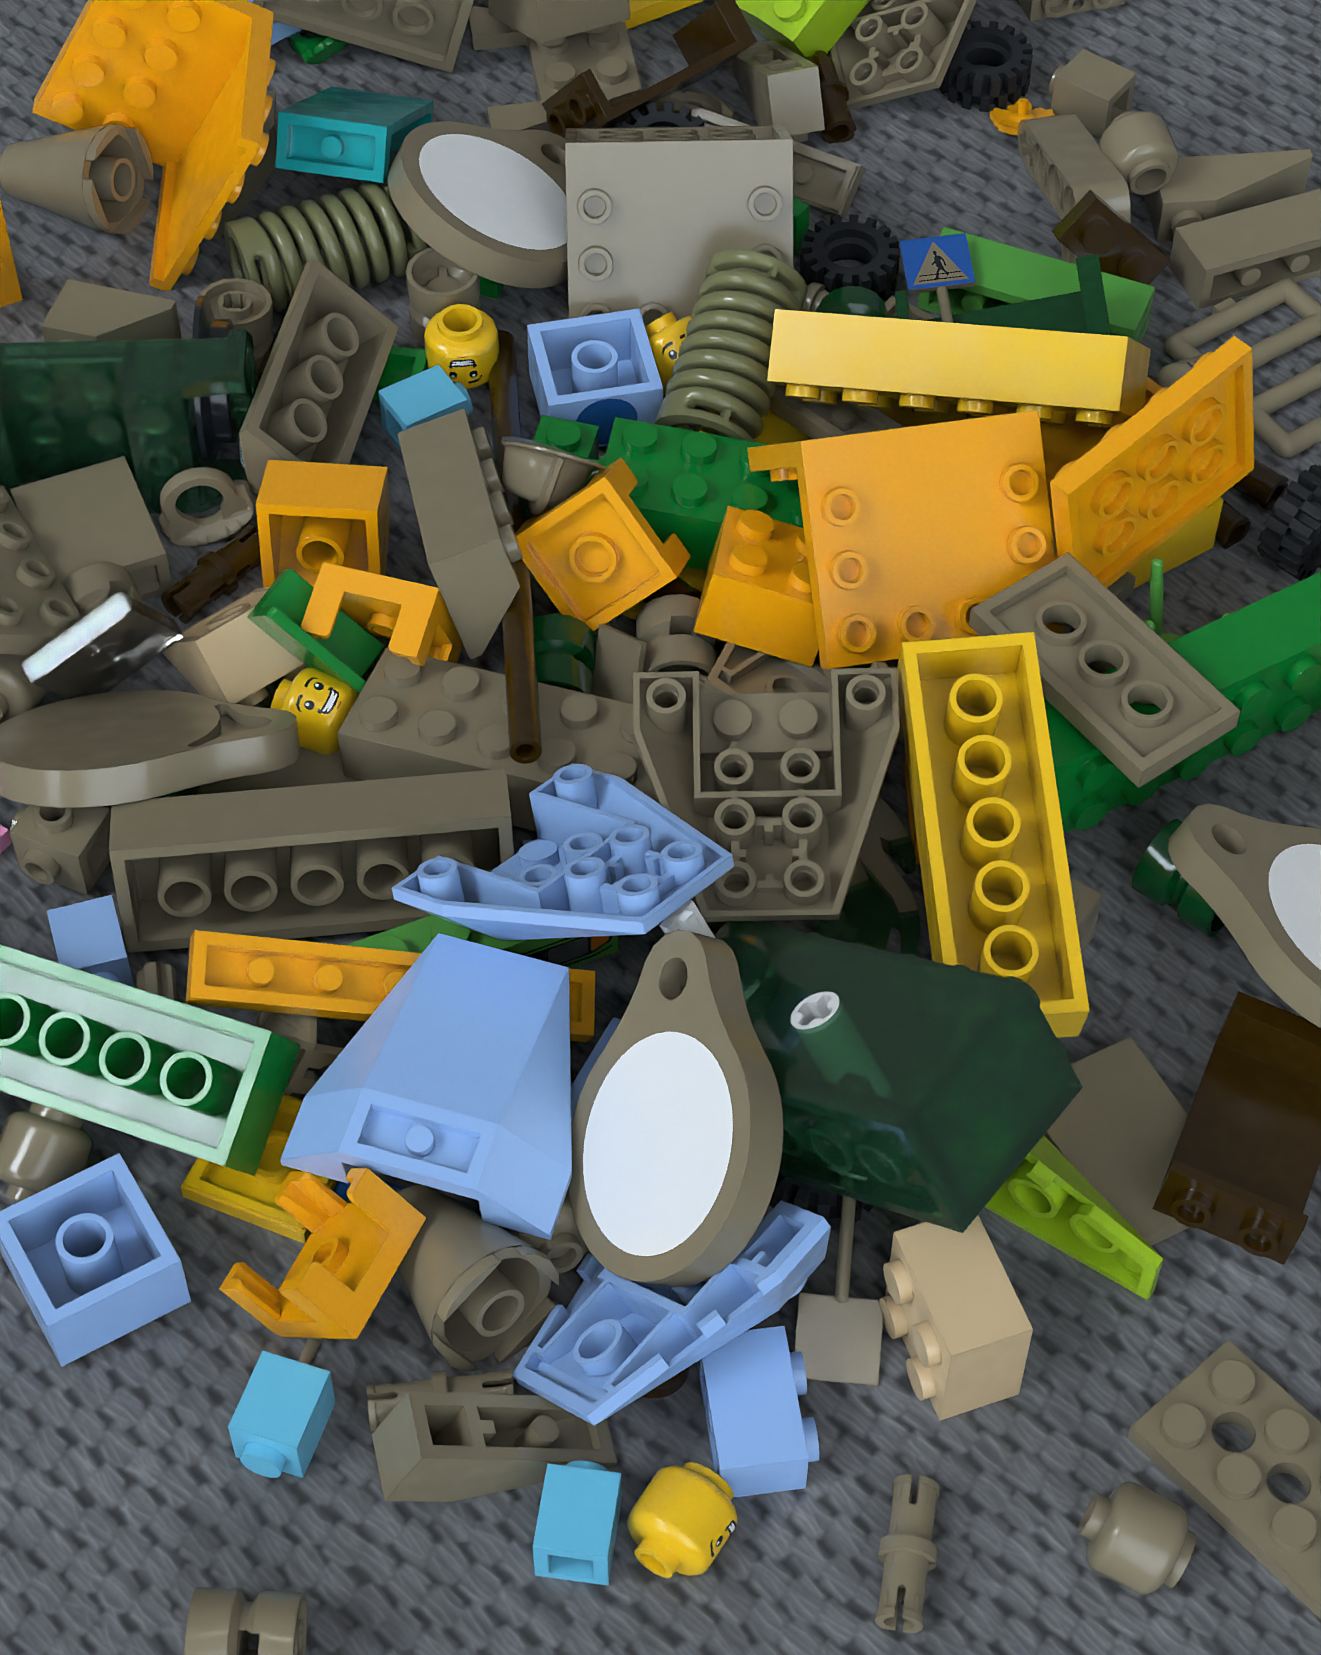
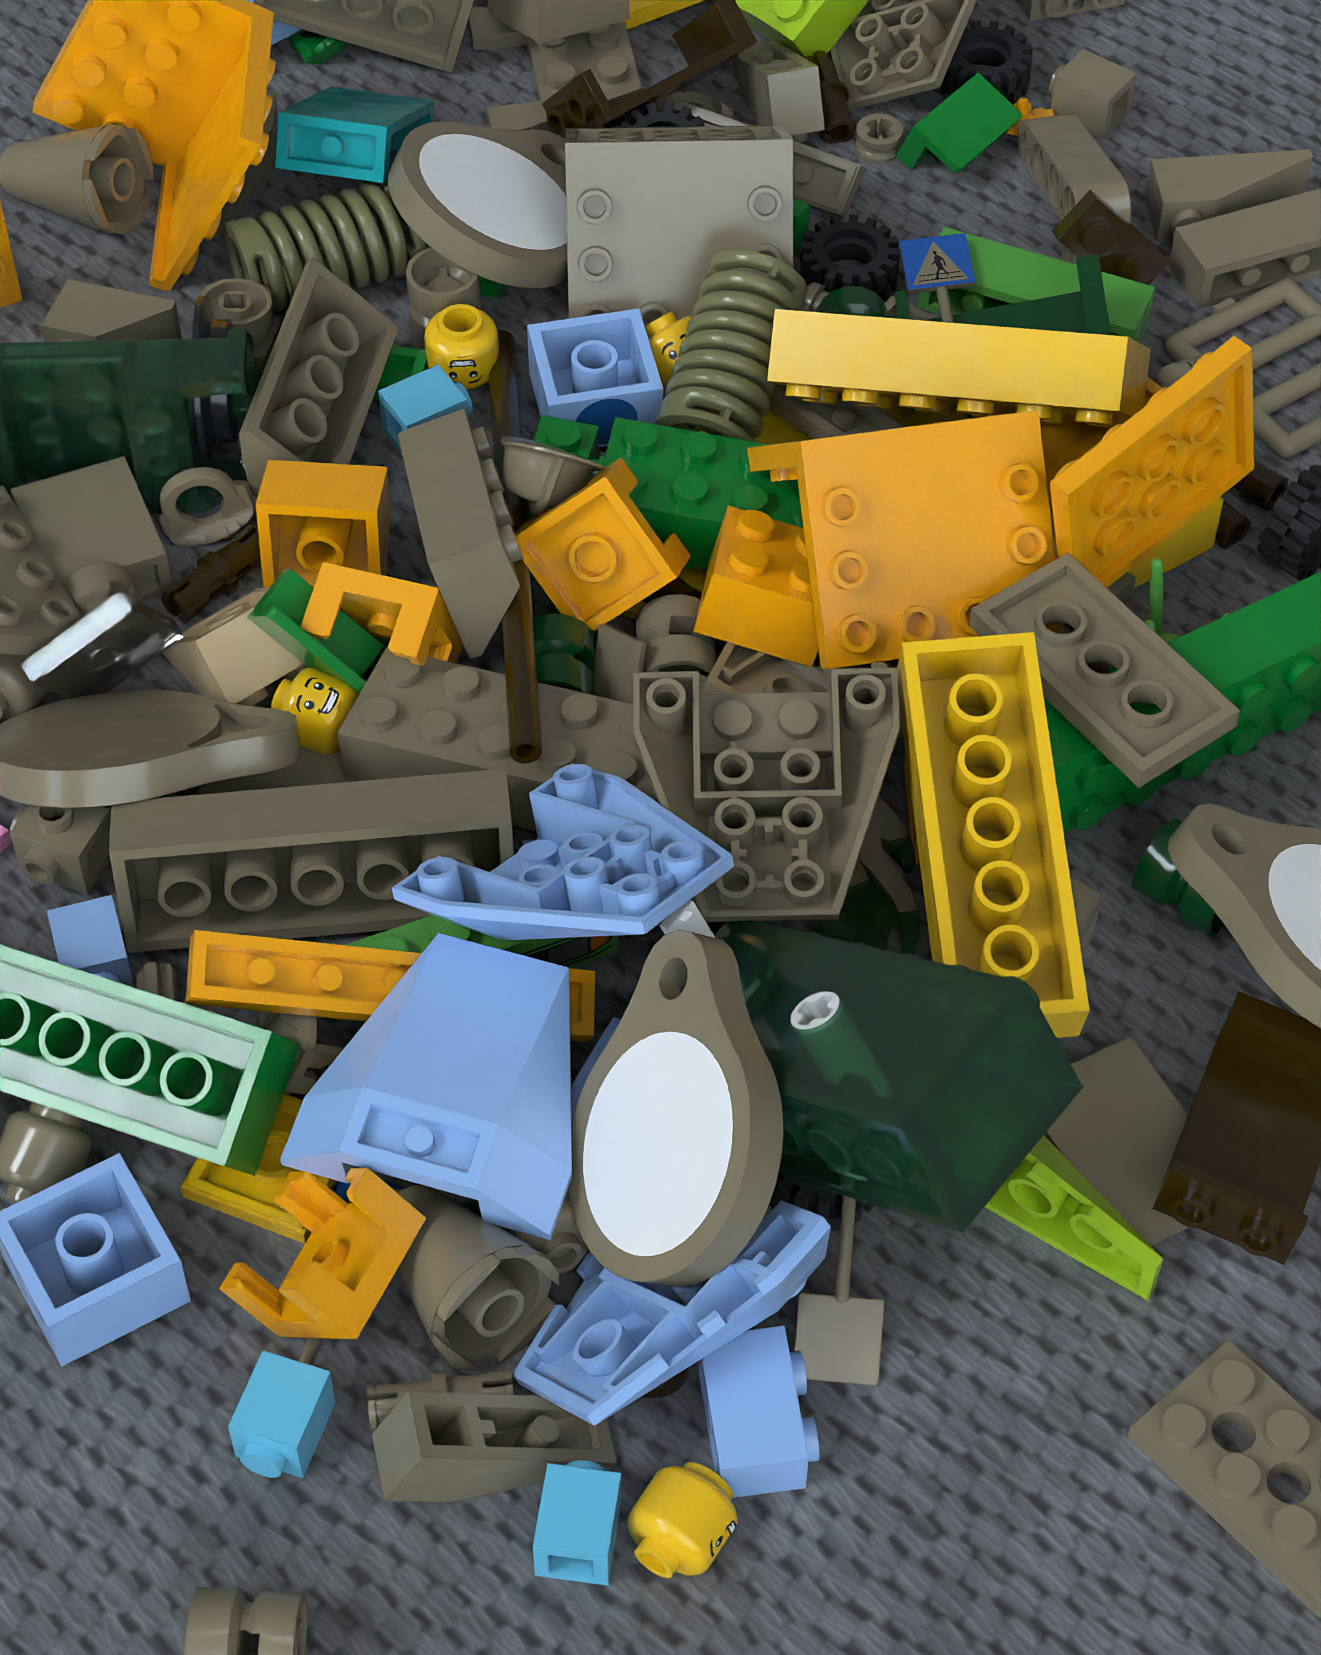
(878, 126): none -> dark tan bush
(907, 1554): dark tan pin -> none
(955, 1317): tan brick -> none
(961, 126): none -> green panel
(1137, 1538): dark tan head -> none
(1141, 150): dark tan head -> none

